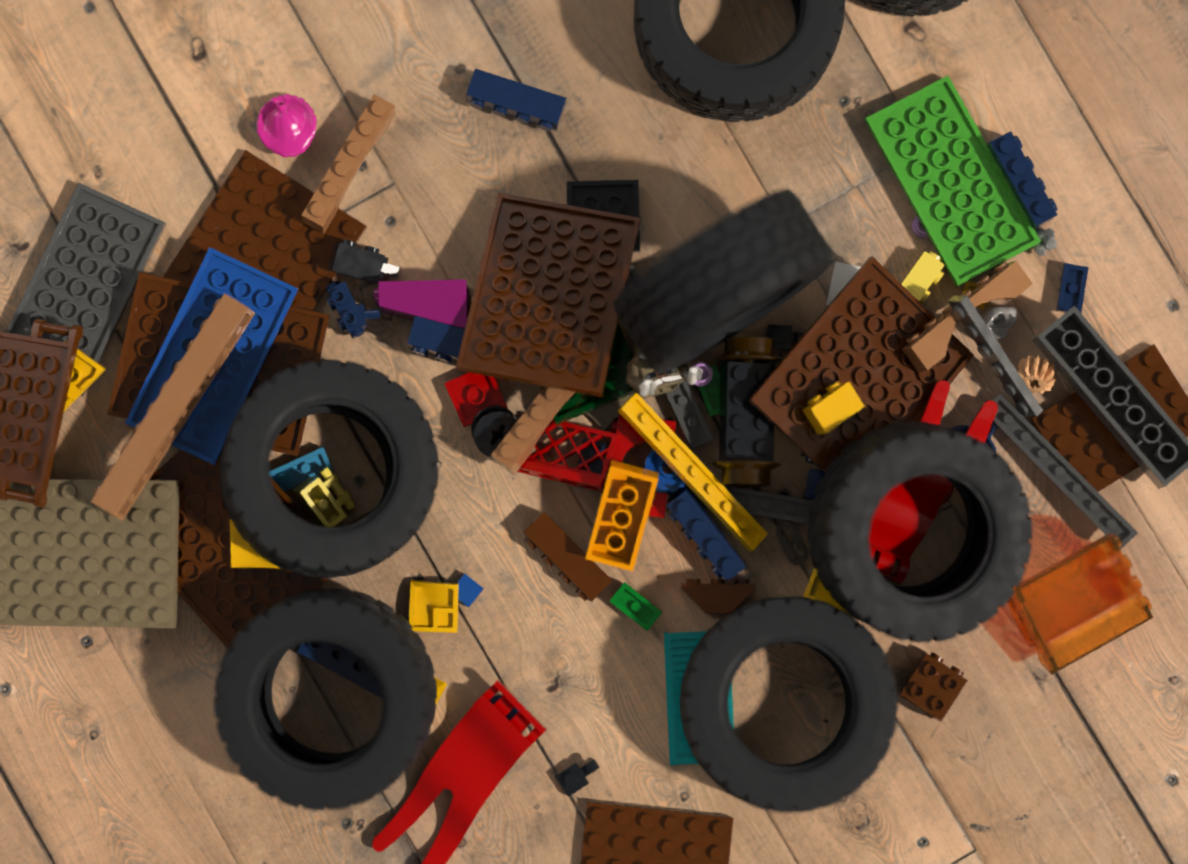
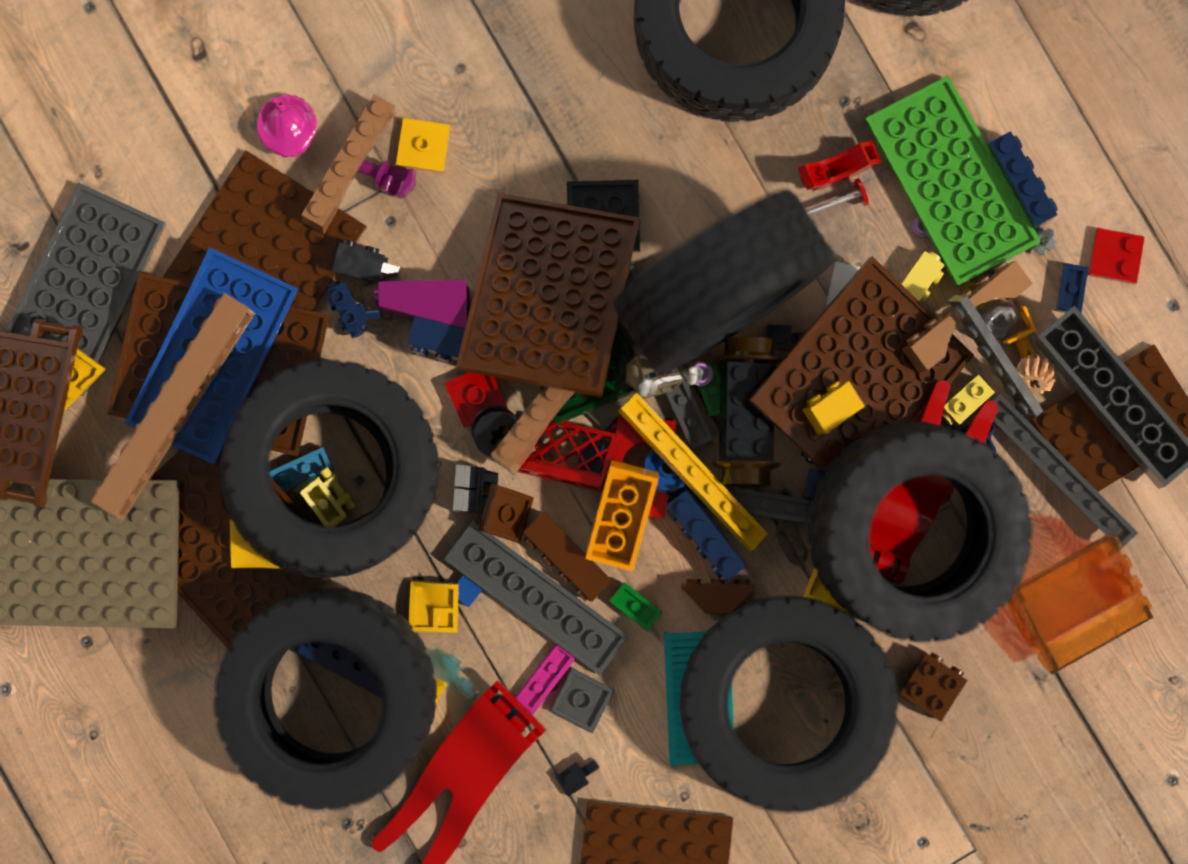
(390, 179): none -> magenta piece
(423, 145): none -> yellow plate
(452, 667): none -> clear light blue slope
(472, 478): none -> hips
(505, 513): none -> reddish brown plate
(516, 100): dark blue brick -> none
(536, 598): none -> dark grey plate
(545, 678): none -> dark pink tile
(582, 700): none -> dark grey tile
(839, 167): none -> red arch
(860, 192): none -> flat silver axle
(966, 401): none -> light yellow brick
(1021, 338): none -> light orange bracket
(1116, 256): none -> red plate

